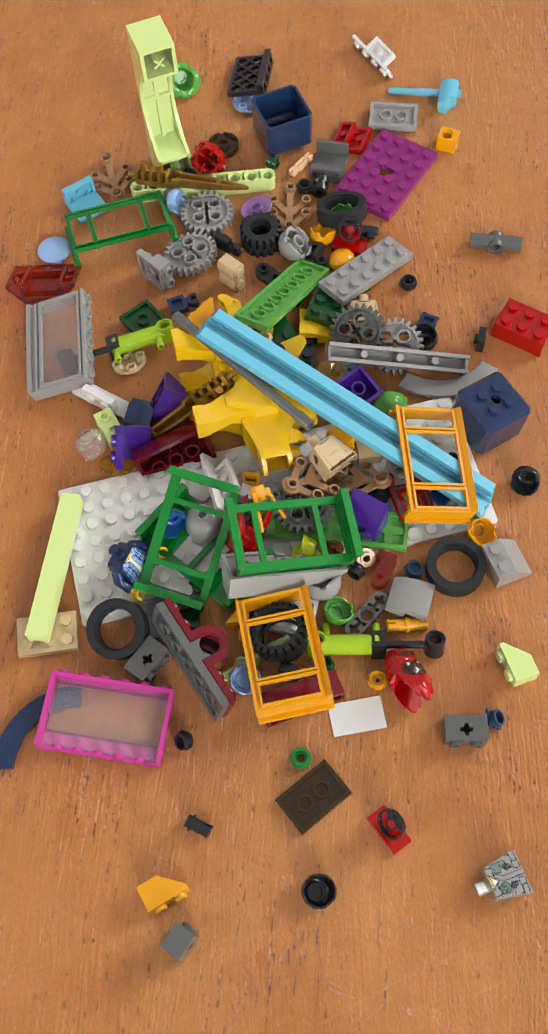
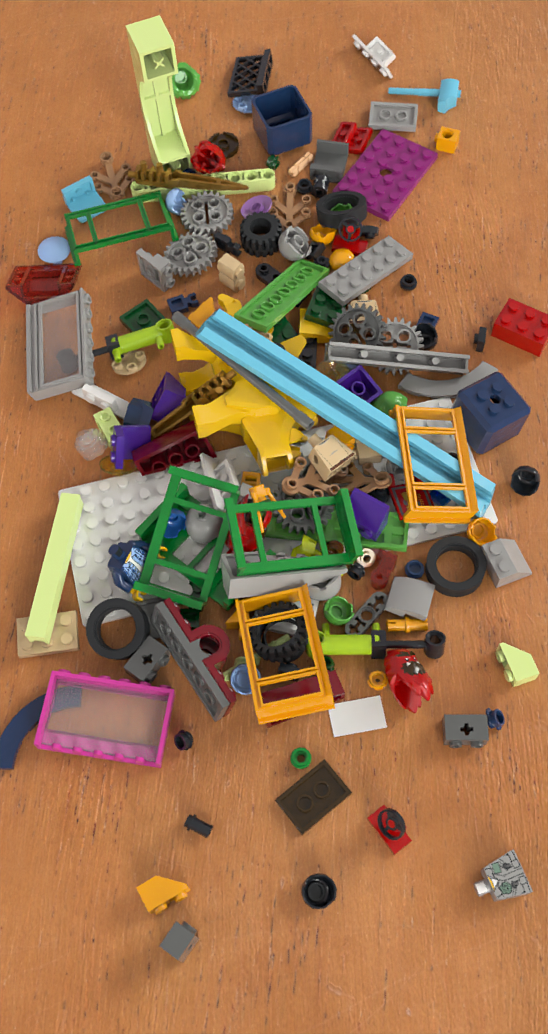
(495, 242): dark grey piece -> none

